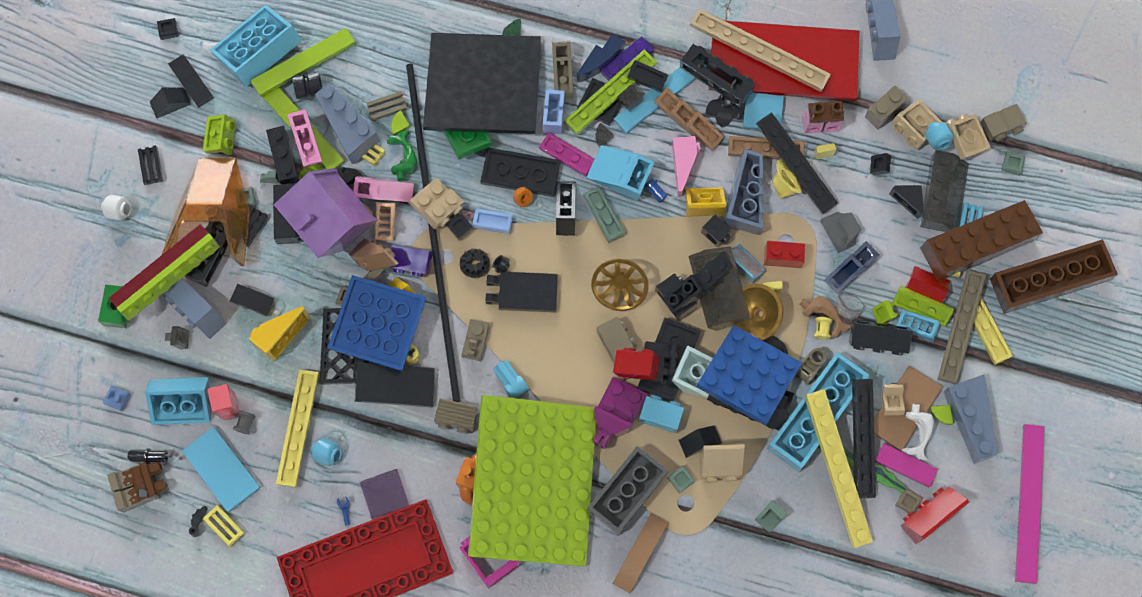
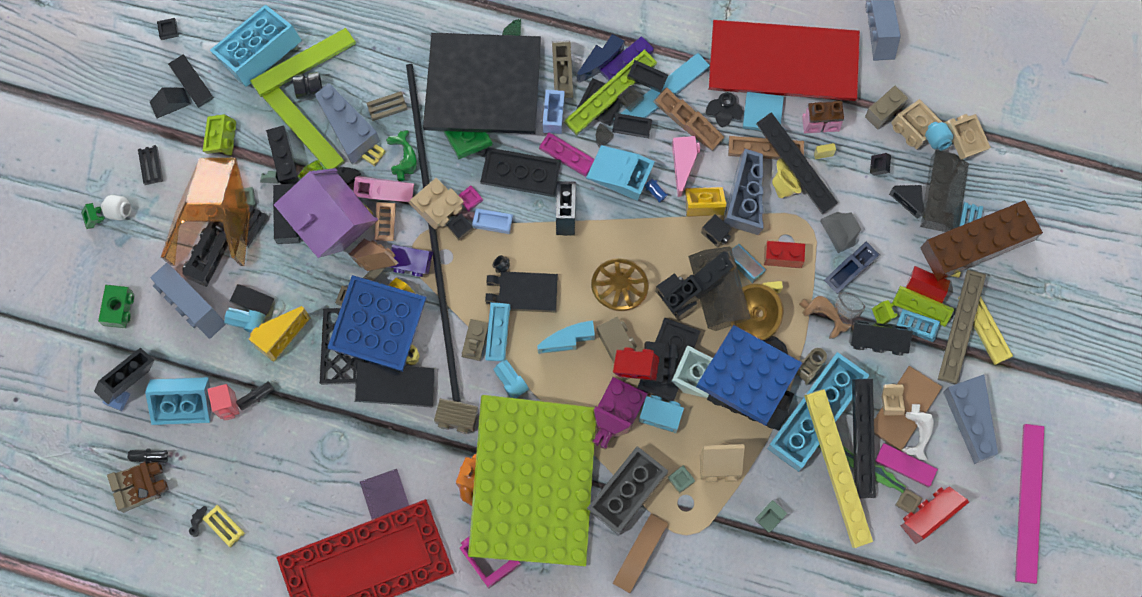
(90, 217): none -> green tile
(124, 375): none -> black brick
(164, 272): brick -> none
(178, 337): clear smoke tile -> none
(221, 469): medium azure tile -> none
(244, 319): none -> medium azure piece
(244, 422): dark grey bush -> none
(255, 395): none -> black axle
(297, 428): light yellow plate -> none
(304, 138): bright pink slope -> none
(326, 452): medium azure head -> none
(344, 508): blue hand -> none
(399, 123): lime tile -> none
(468, 269): black gear -> none
(470, 198): none -> dark pink tile
(497, 332): none -> medium azure tile
(522, 197): orange tile -> none
(566, 338): none -> medium azure slope
(604, 214): sand green tile -> none
(632, 125): none -> black tile
(694, 441): black slope -> none
(740, 85): black brick -> none
(760, 50): tan plate -> none
(822, 328): light yellow bush -> none
(942, 414): lime tile -> none
(1003, 123): dark tan brick -> none
(1013, 163): sand green tile -> none
(1053, 276): reddish brown brick -> none

